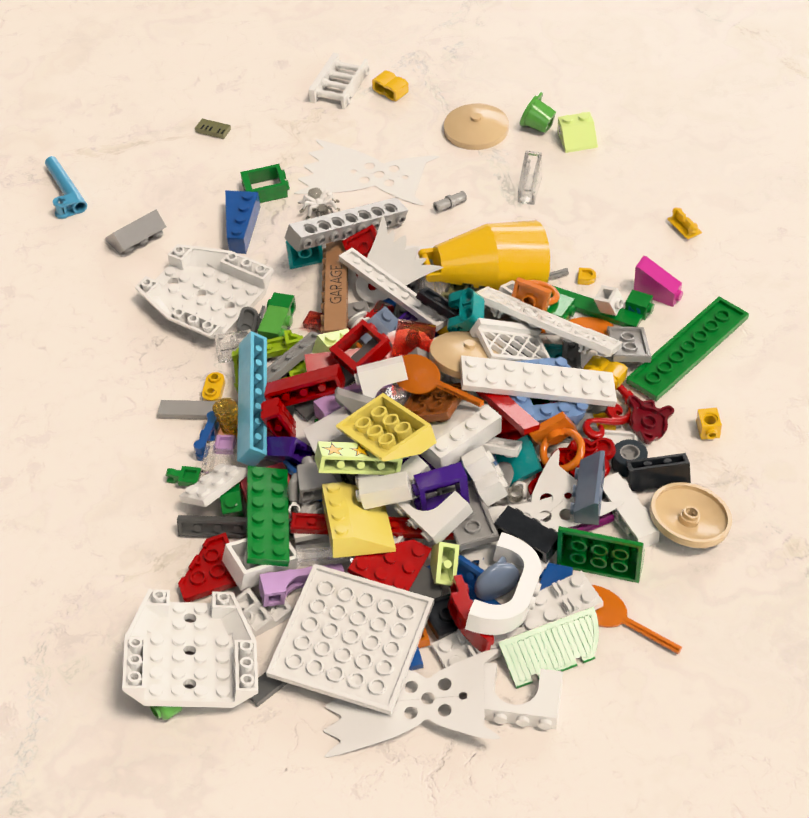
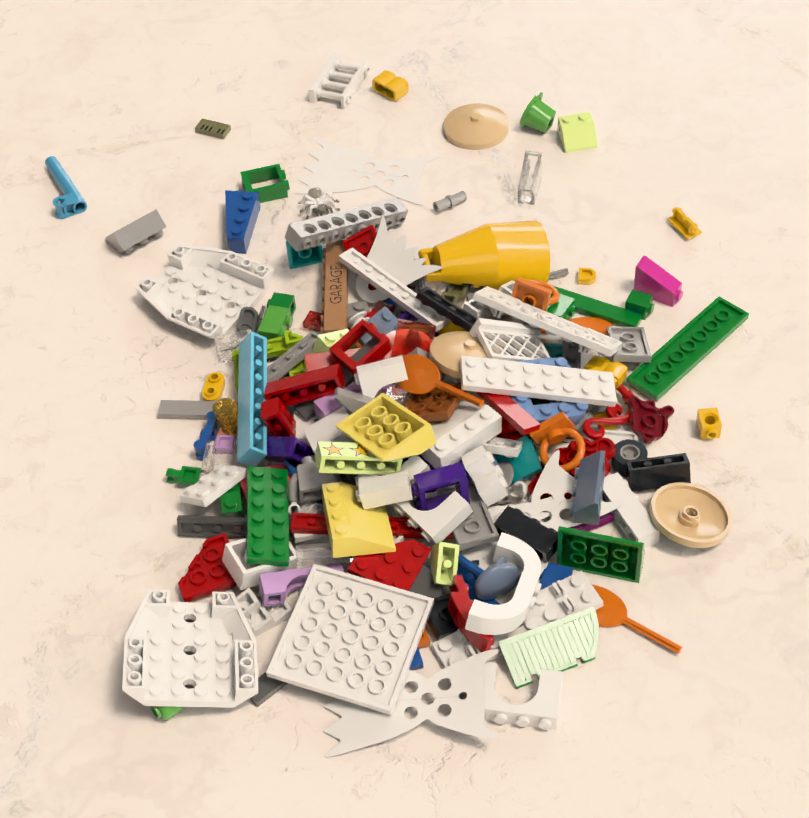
(470, 309): teal piece -> none
(609, 300): white brick -> none

